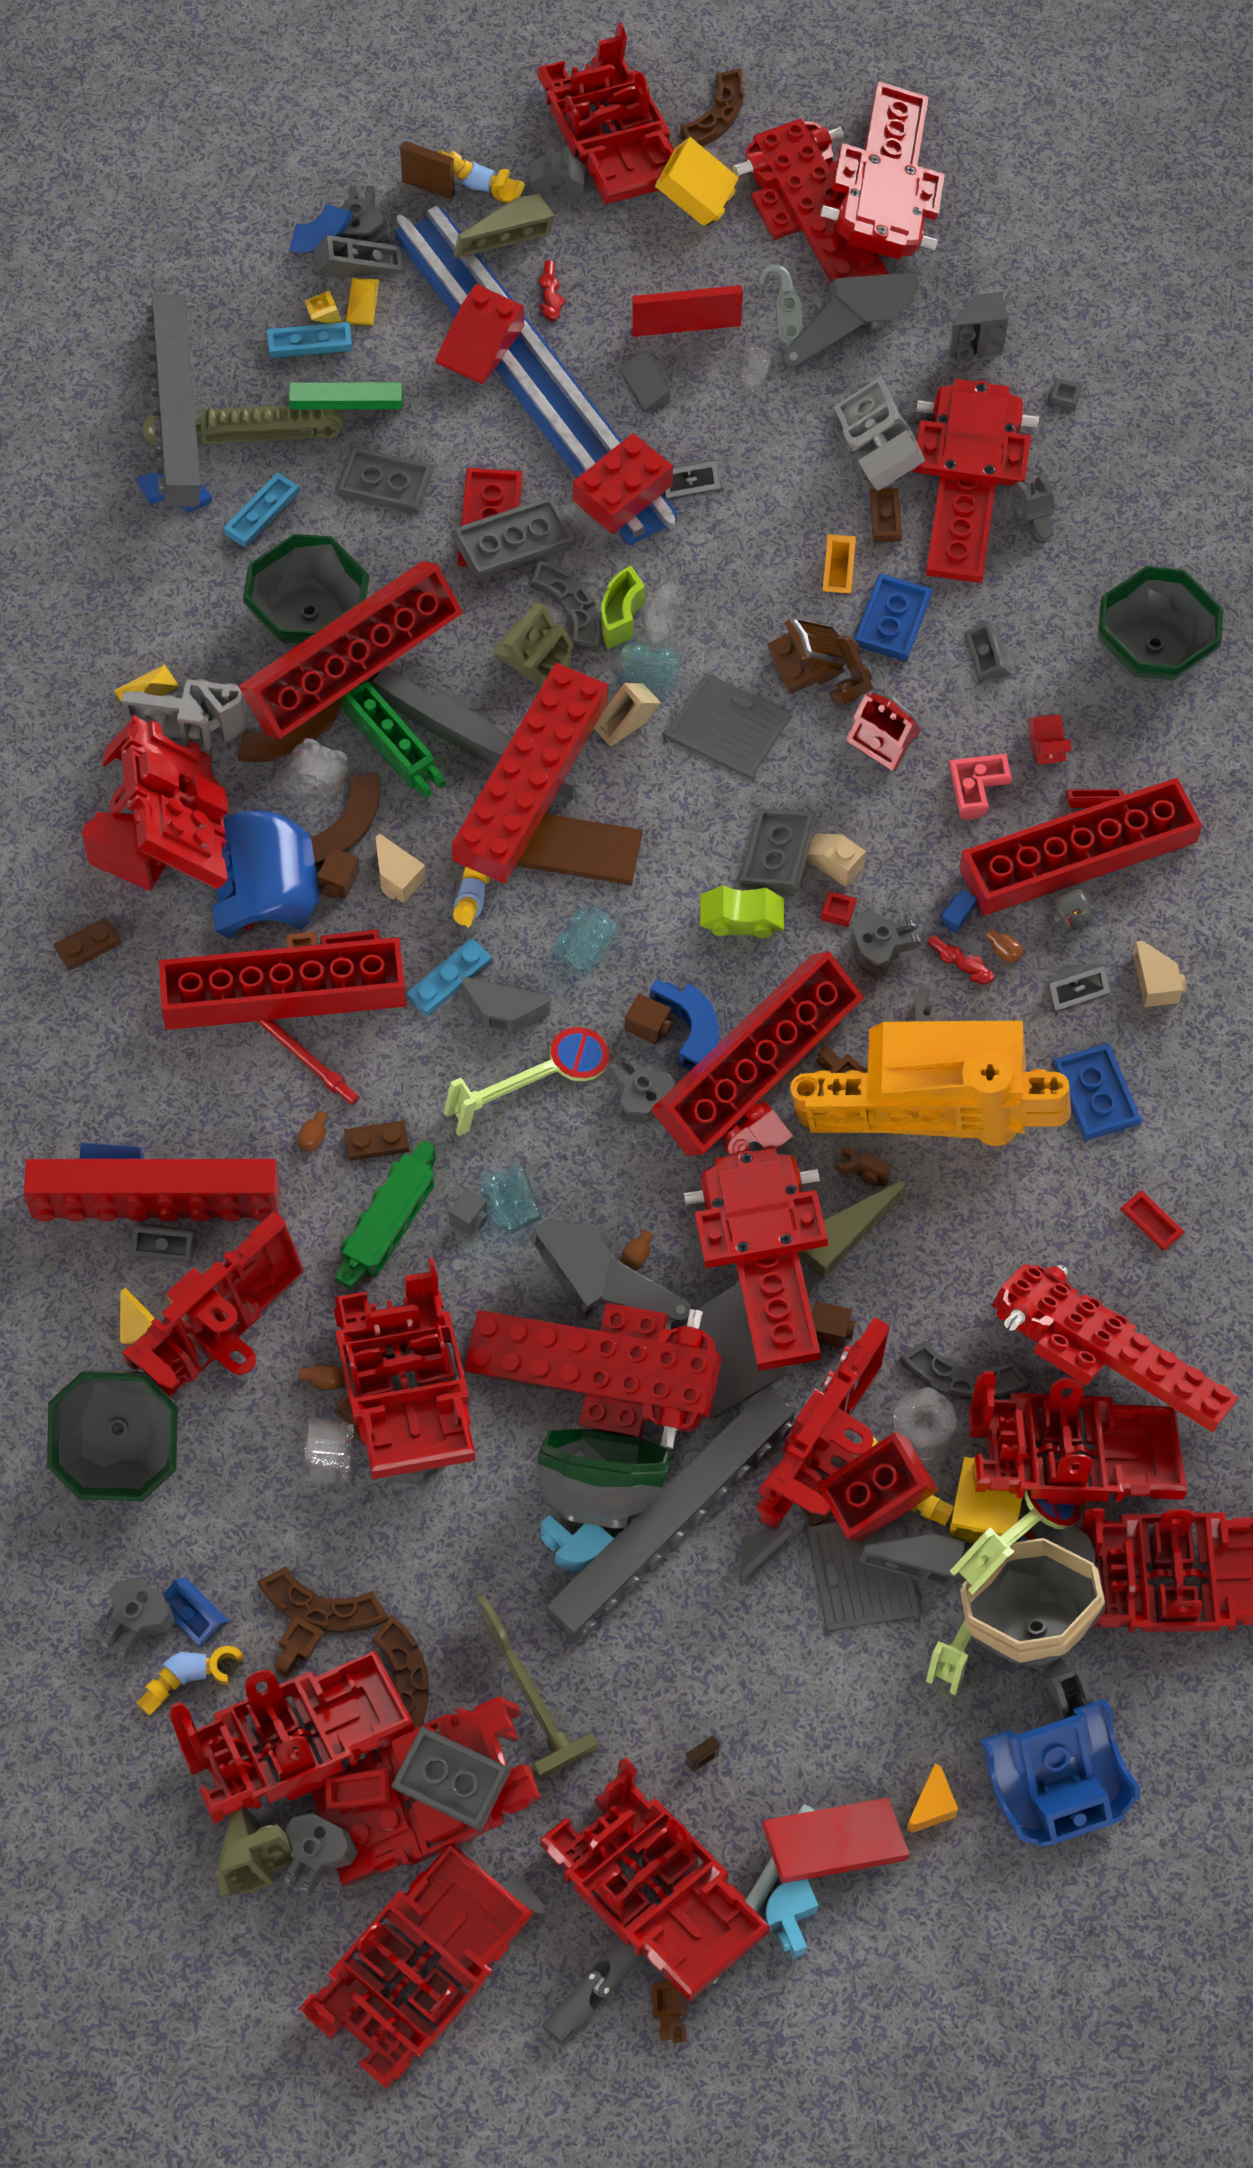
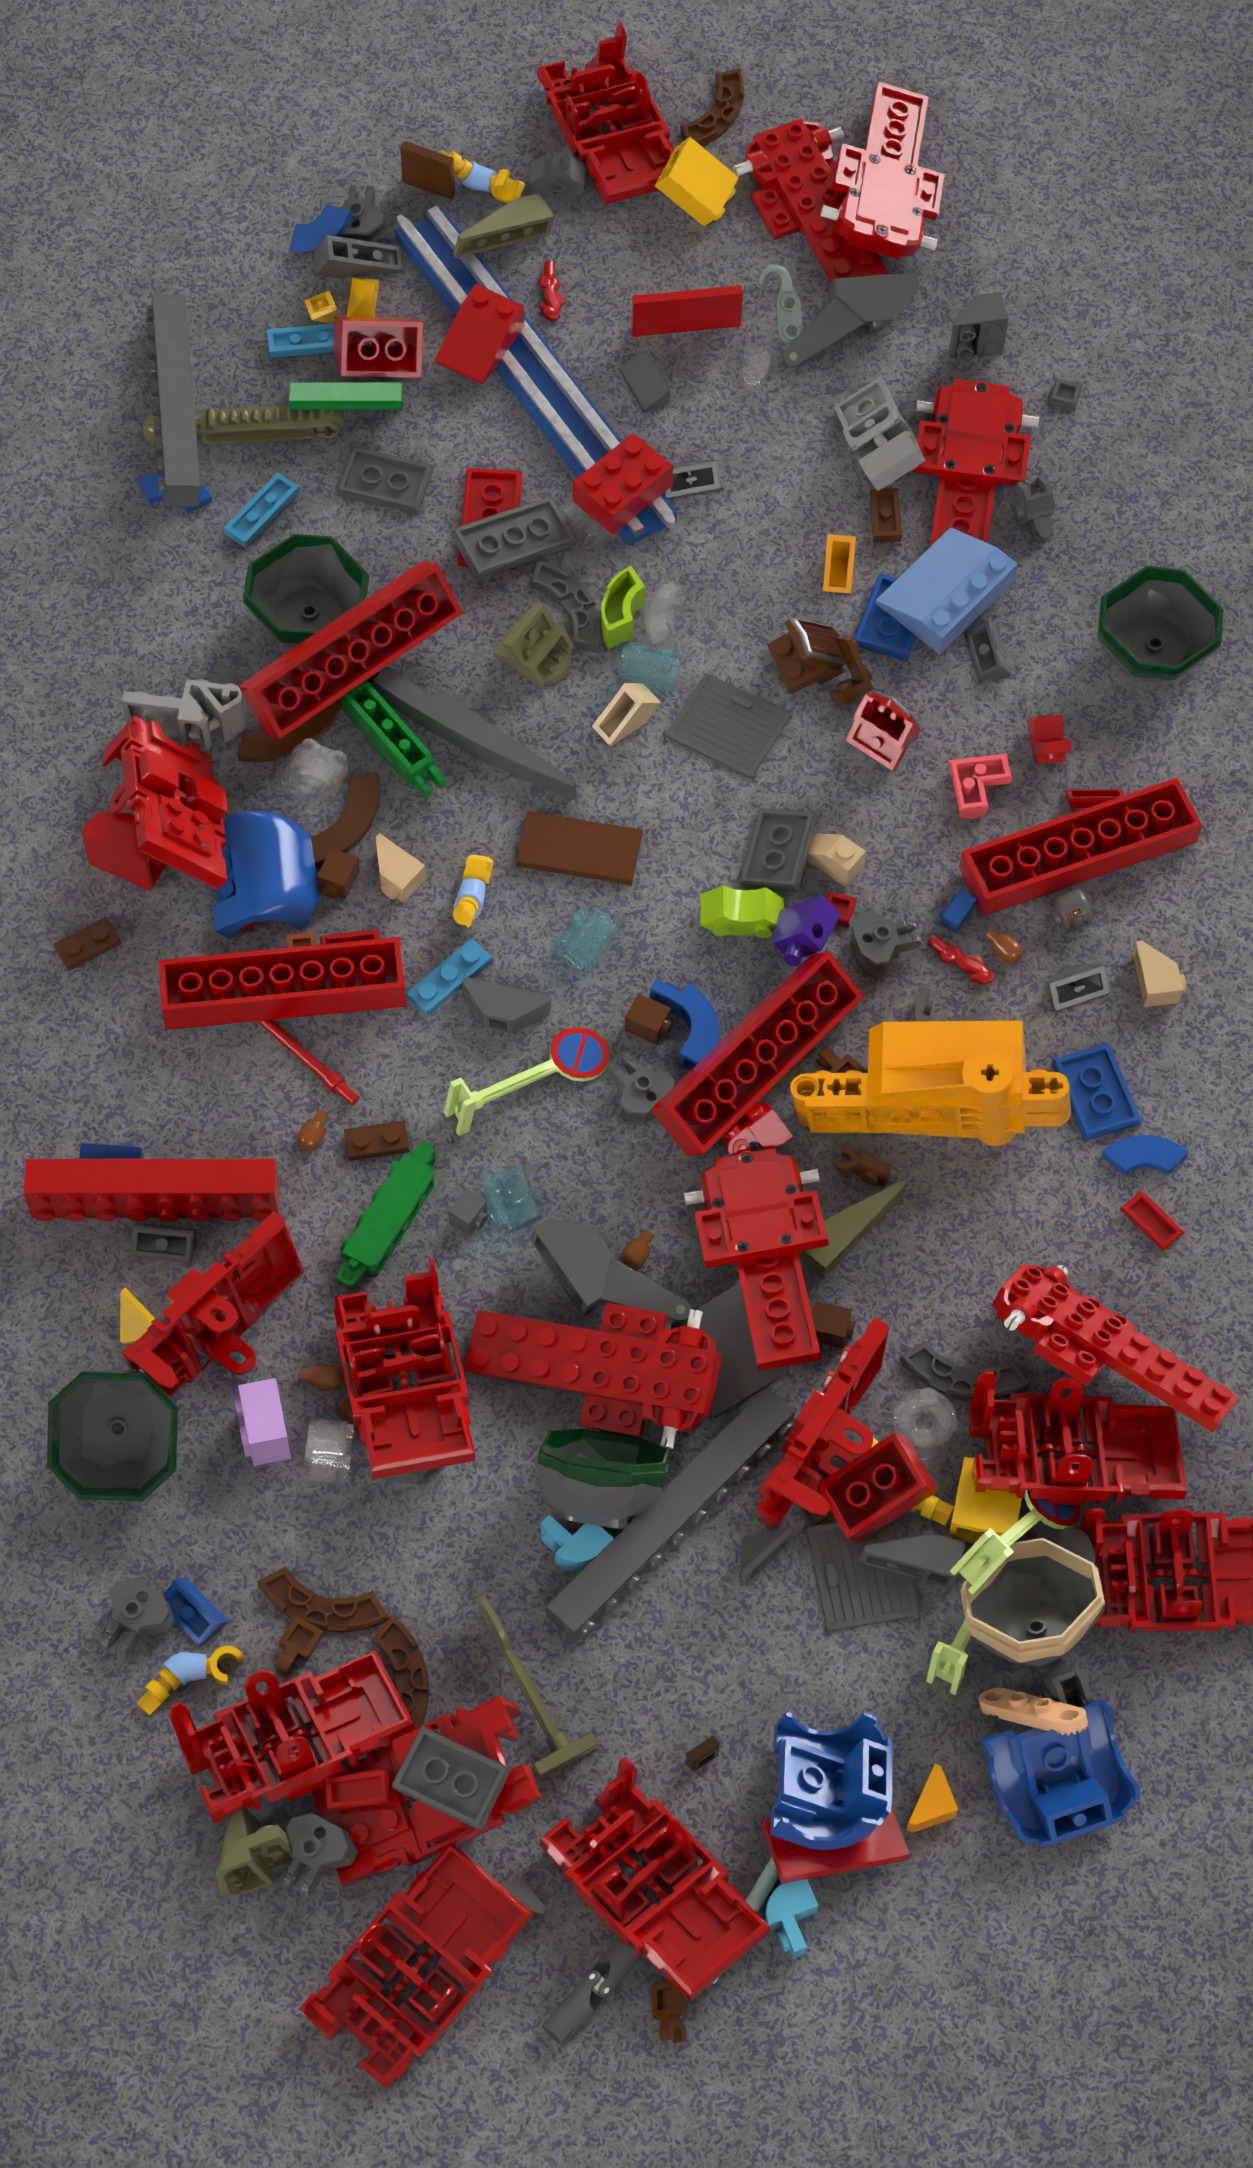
(156, 682): yellow slope -> none
(262, 1422): none -> lavender brick
(378, 346): none -> red slope
(530, 773): red brick -> none
(804, 928): none -> dark purple torso
(831, 1782): none -> blue piece
(948, 588): none -> medium blue slope
(1033, 1711): none -> light nougat plate
(1145, 1152): none -> blue tile

